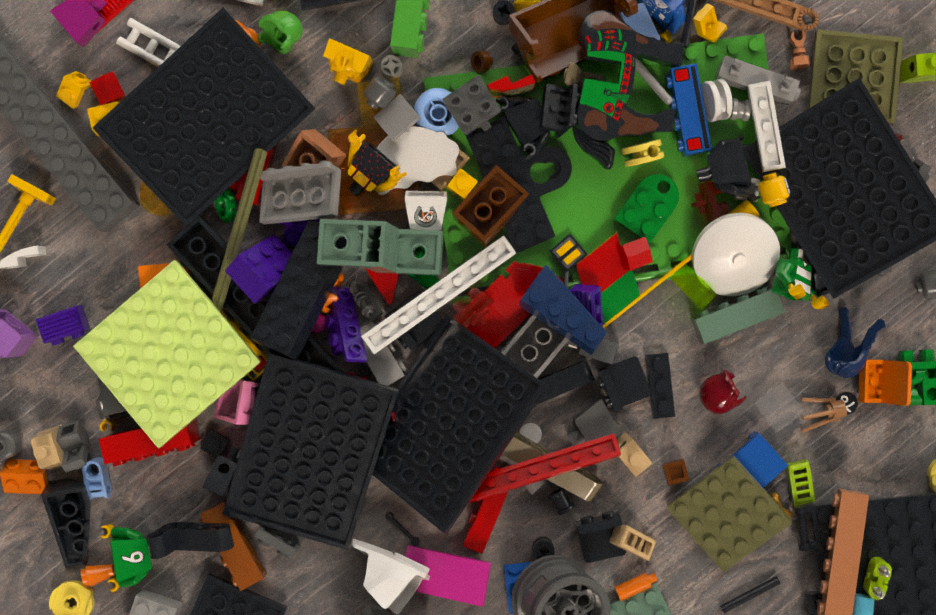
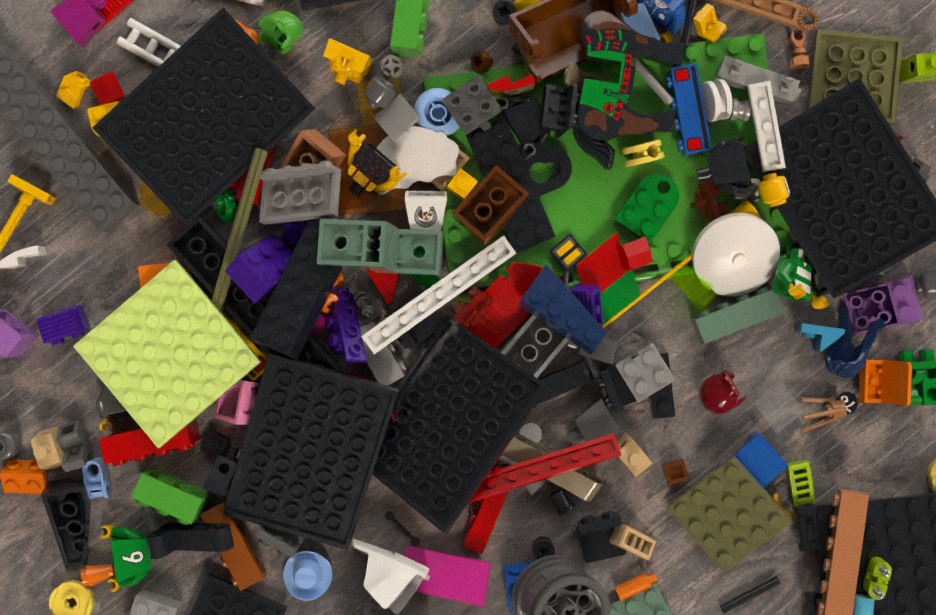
(171, 495): none -> bright green brick
(307, 575): none -> light blue hat
(645, 372): none -> light grey piece
(824, 335): none -> dark azure slope
(891, 301): none -> medium lavender slope

